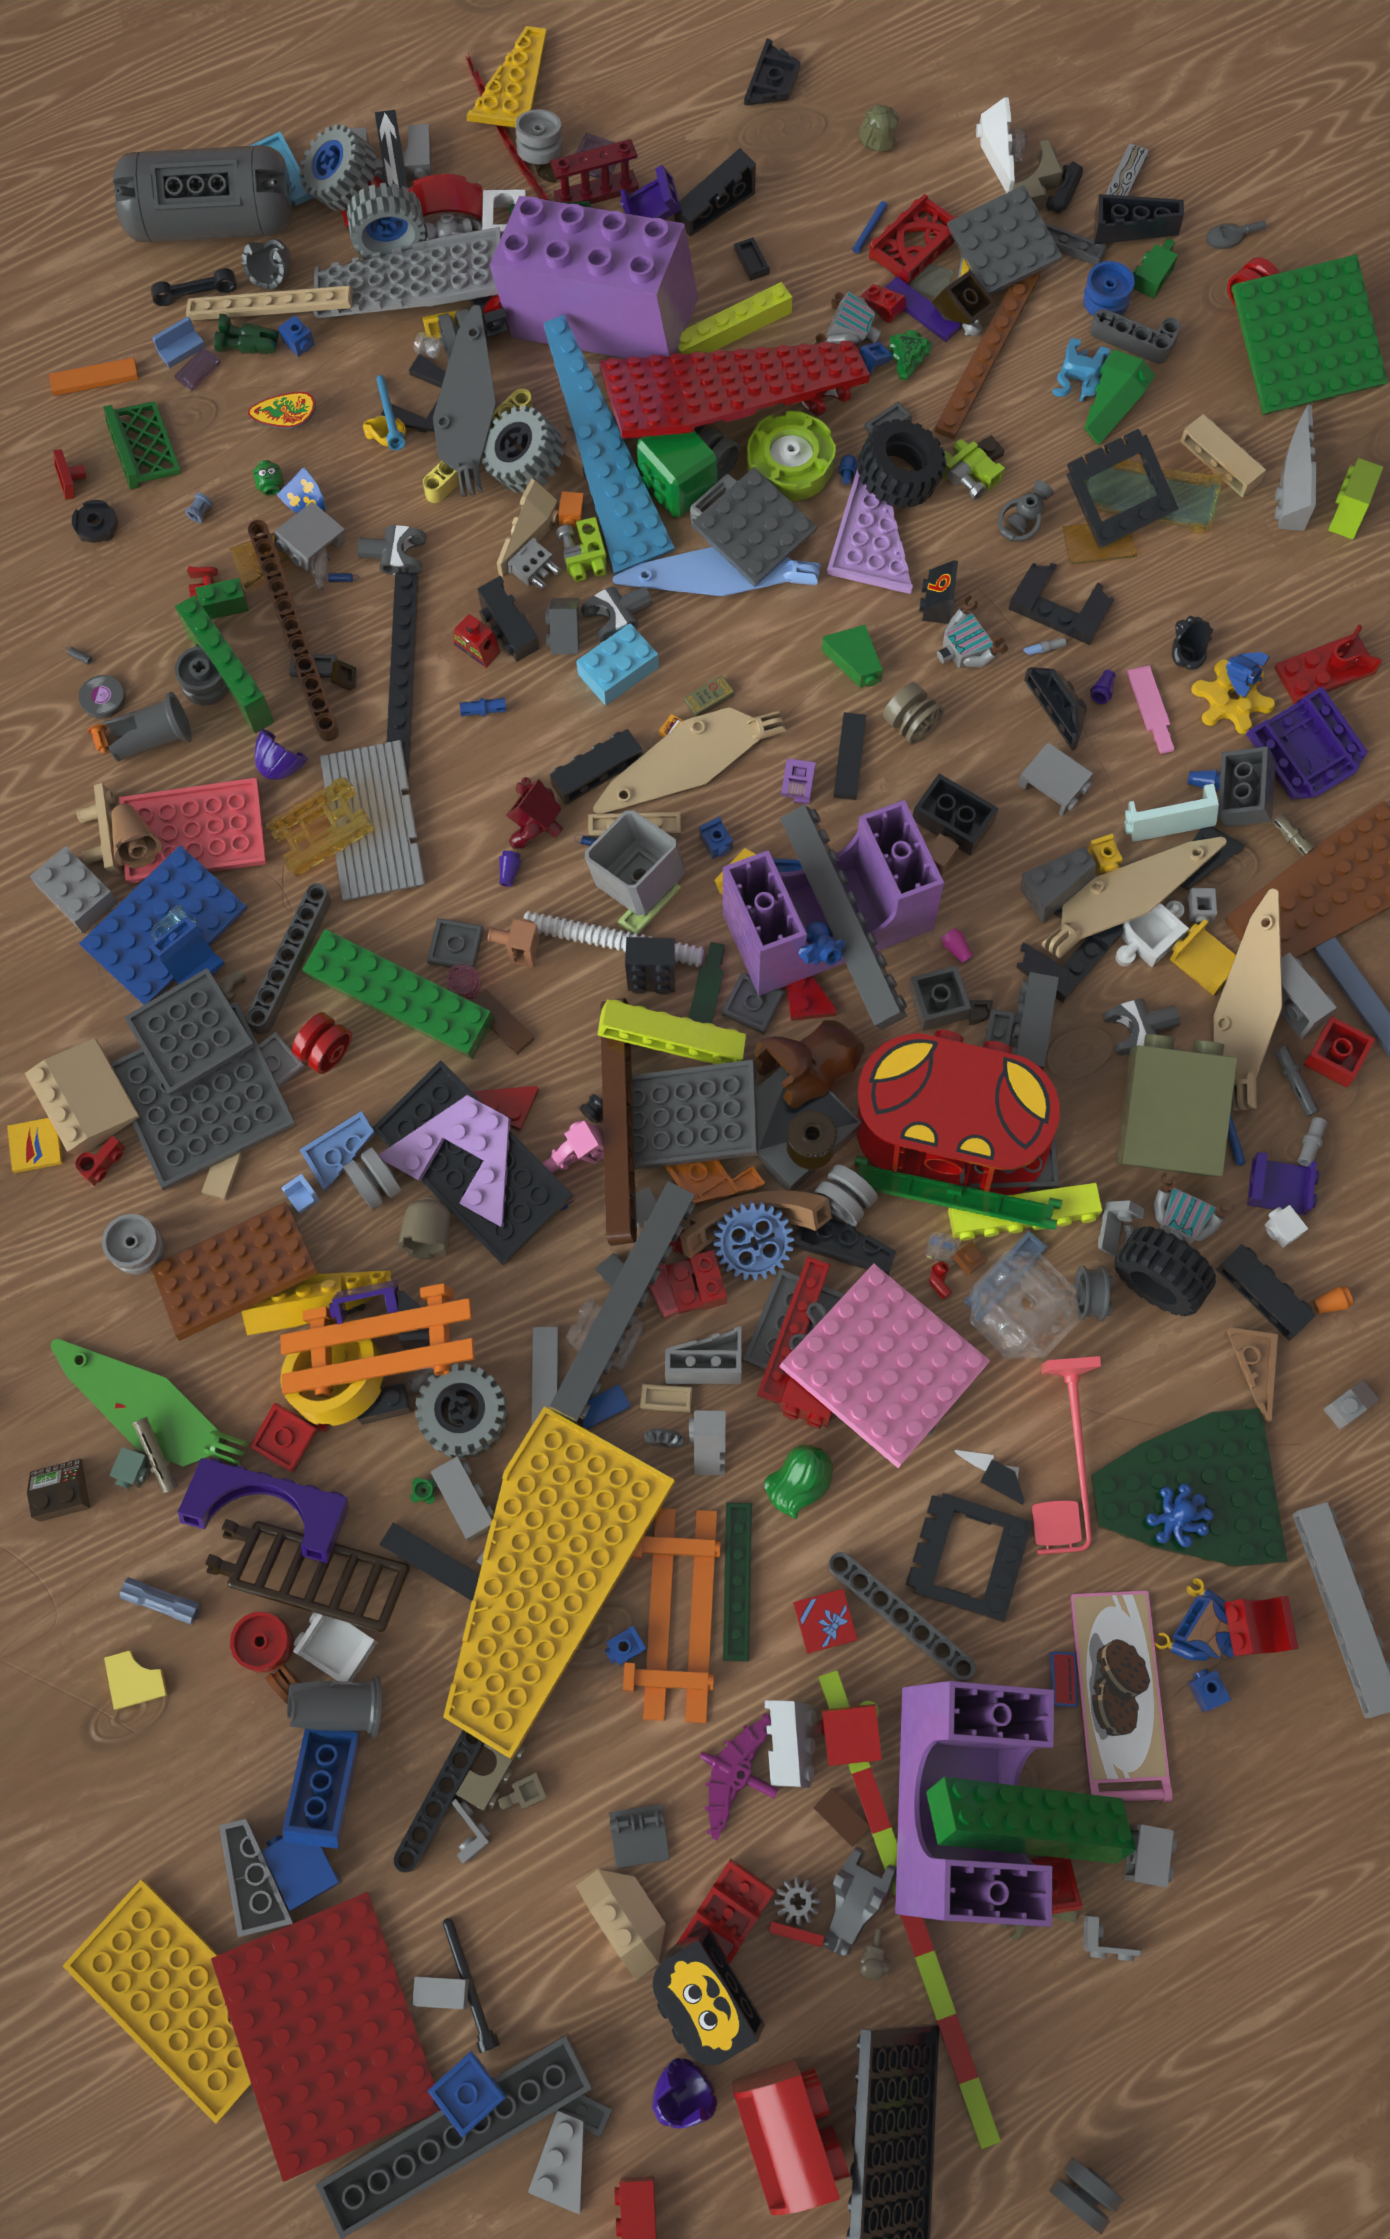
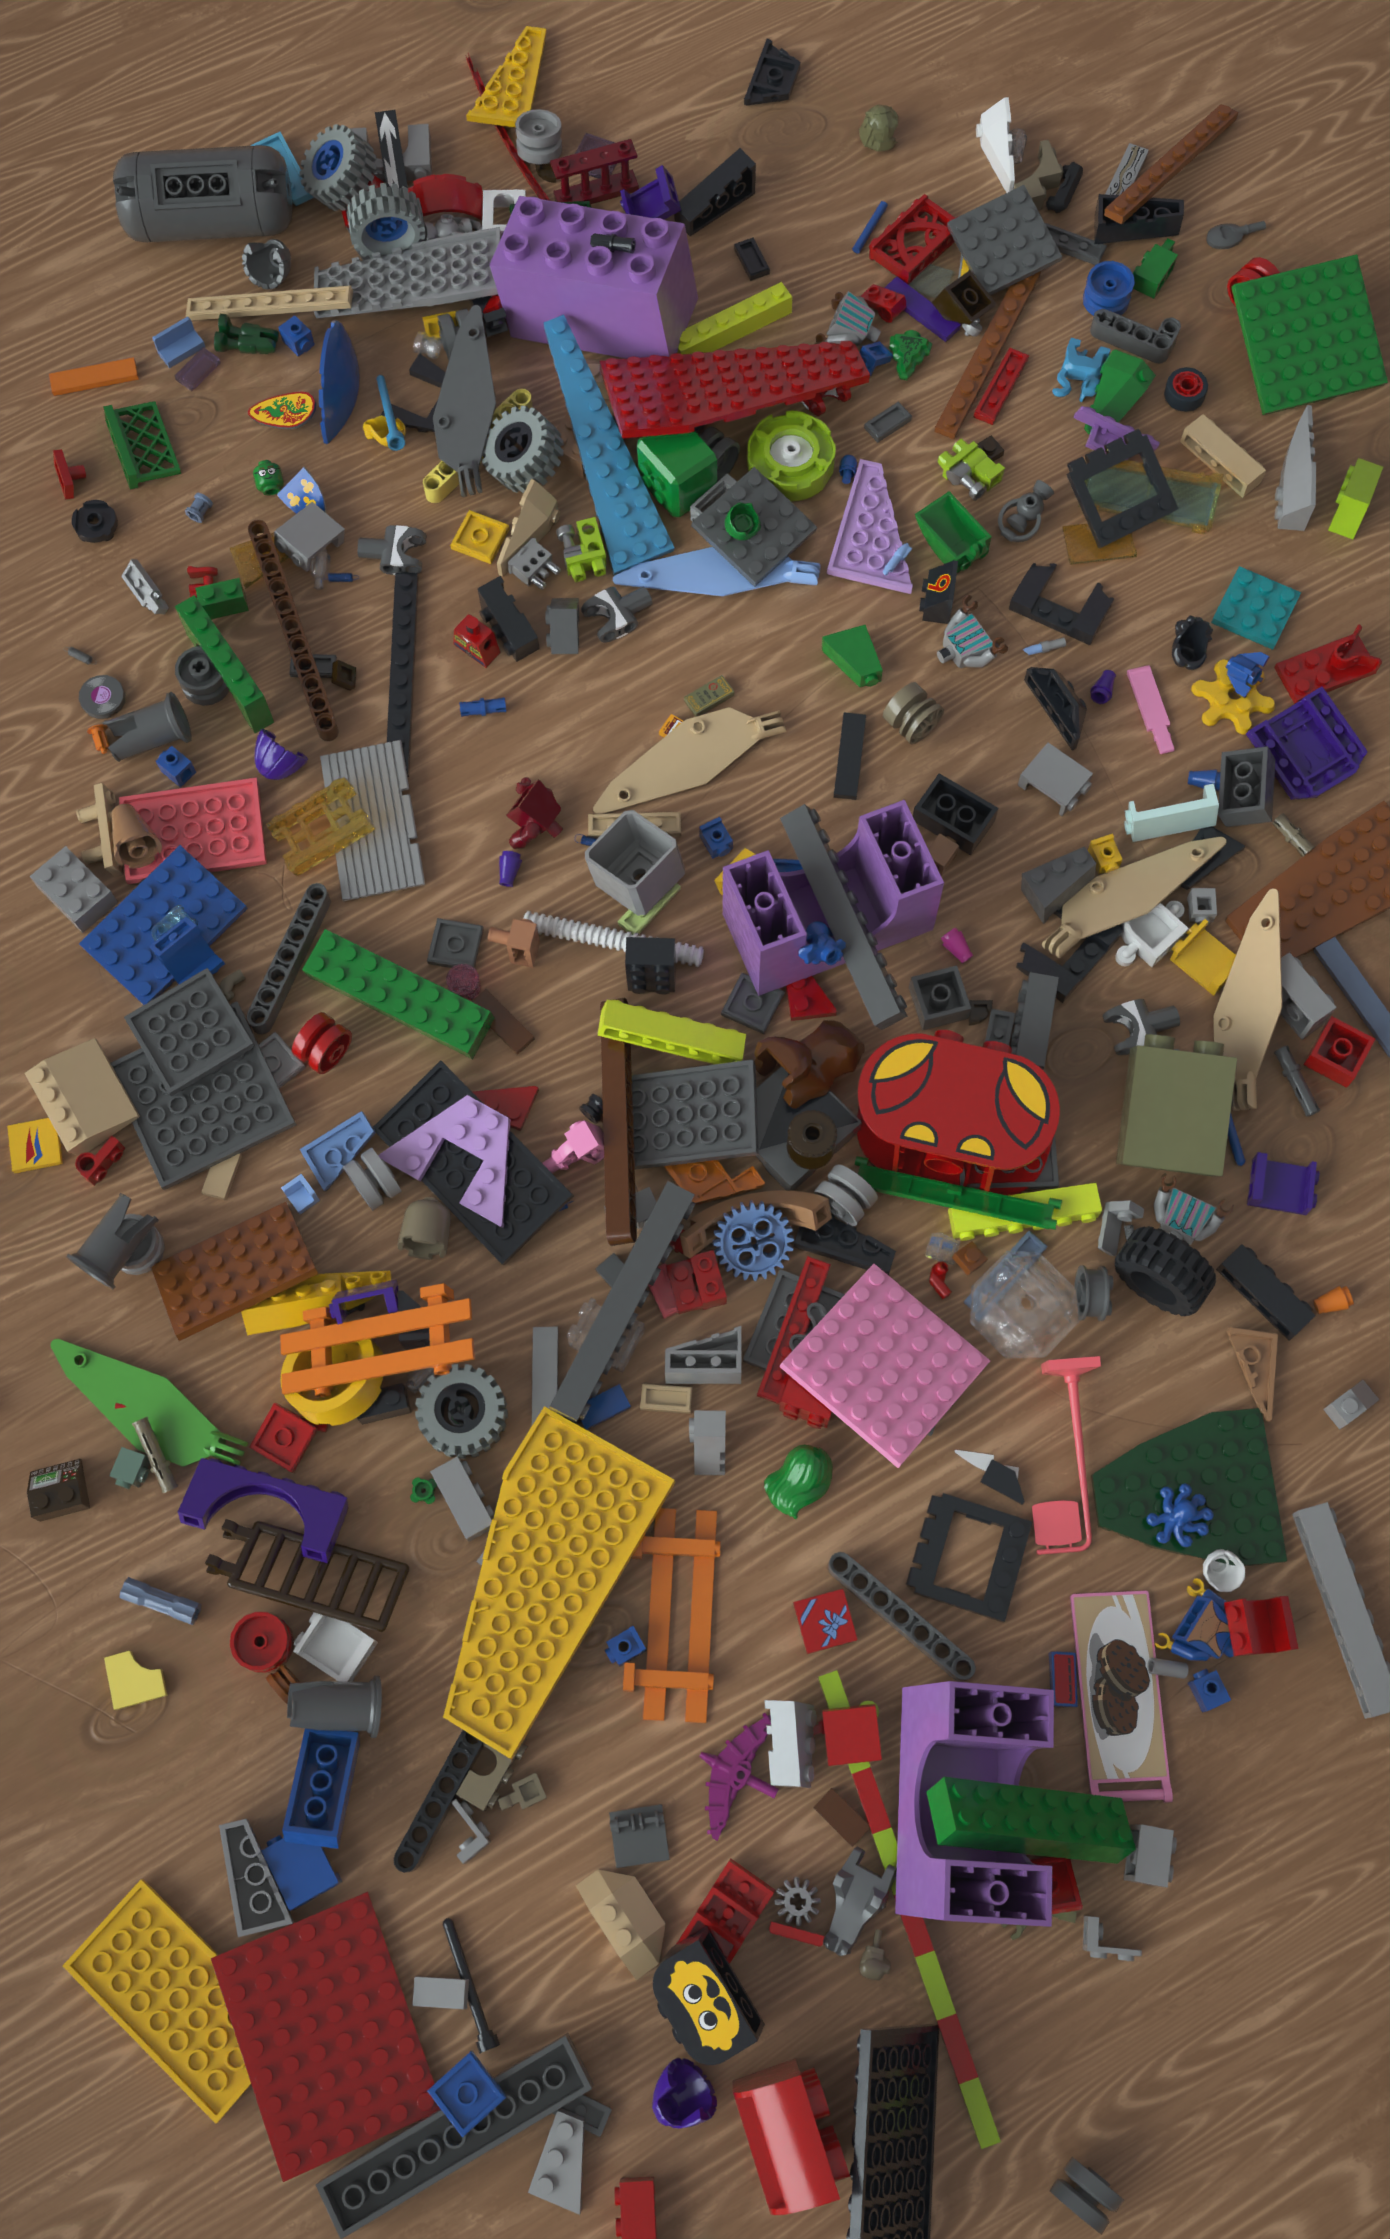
(105, 1252): none -> dark grey piece
(144, 587): none -> light grey hinge
(175, 766): none -> blue brick
(193, 287): black piece -> none
(338, 380): none -> blue brick
(431, 1560): black tile -> none
(480, 537): none -> yellow tile
(571, 508): orange brick -> none
(595, 766): black brick -> none
(613, 242): none -> black axle
(617, 664): medium azure brick -> none
(664, 1438): dark grey gear -> none
(708, 986): dark green piece -> none
(737, 1582): dark green tile -> none
(742, 521): none -> green hair
(798, 780): medium lavender piece -> none
(899, 555): none -> light blue piece
(911, 444): black tyre -> none
(953, 532): none -> green piece
(1001, 386): none -> red tile
(1105, 429): none -> medium lavender bracket
(1167, 1668): none -> light grey axle
(1170, 164): none -> dark orange plate
(1186, 389): none -> black wheel
(1224, 1576): none -> white hair
(1256, 607): none -> teal plate
(1285, 1226): white brick -> none
(1312, 1141): light grey pin -> none

